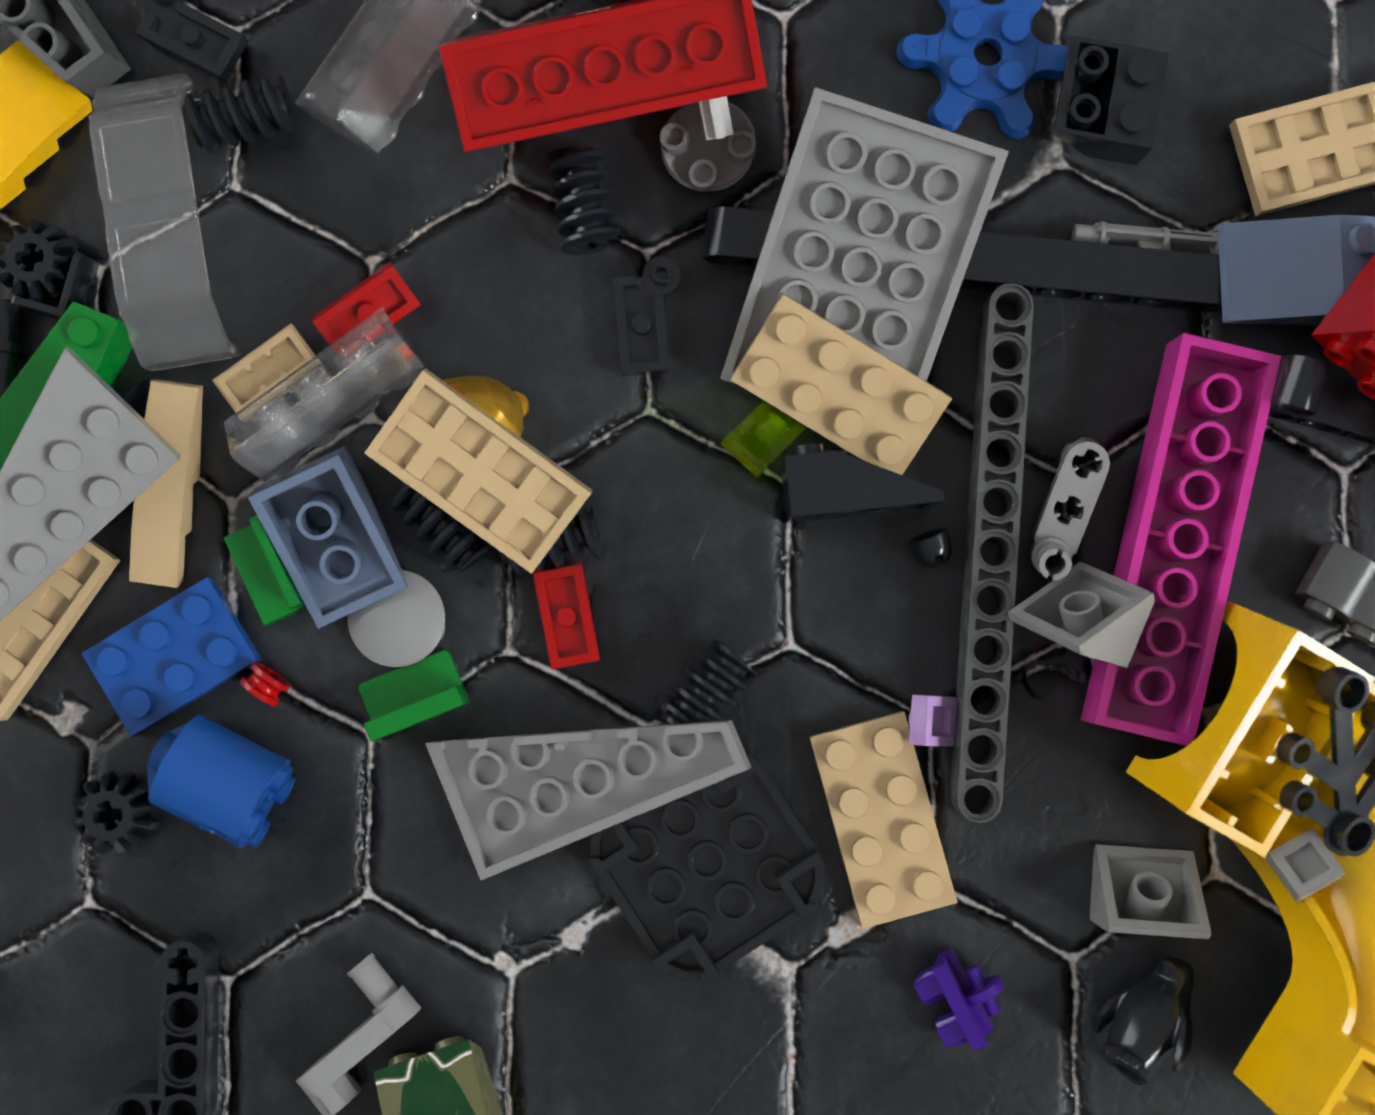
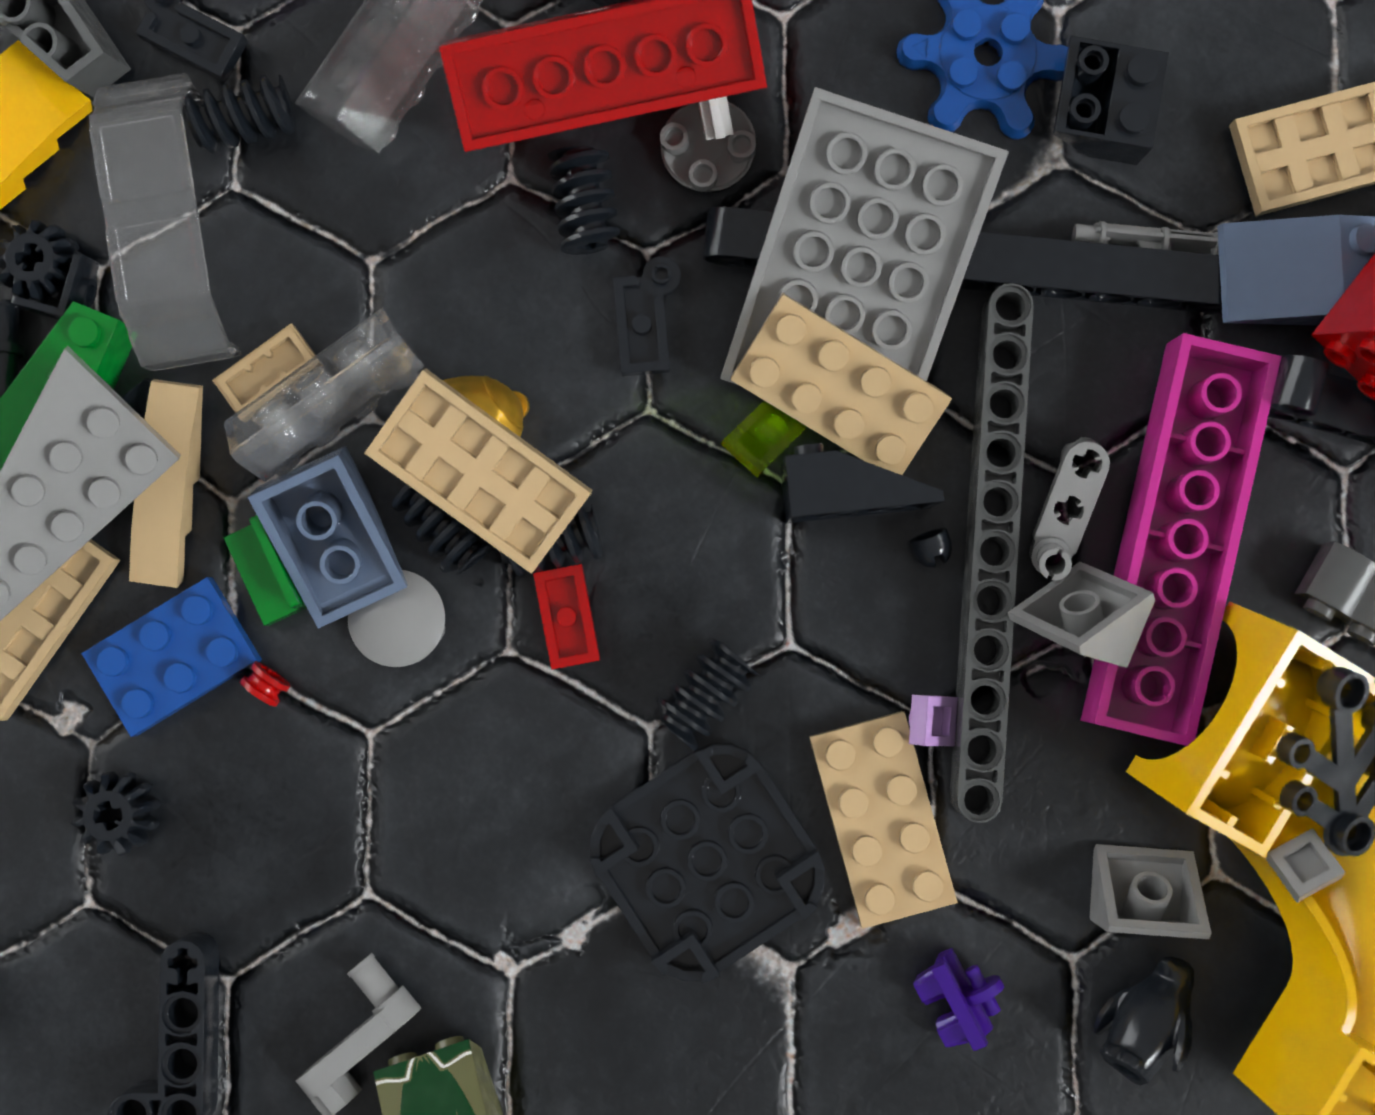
(218, 780): blue cylinder -> none
(380, 290): red plate -> none
(412, 695): green panel -> none
(550, 789): light grey wing -> none

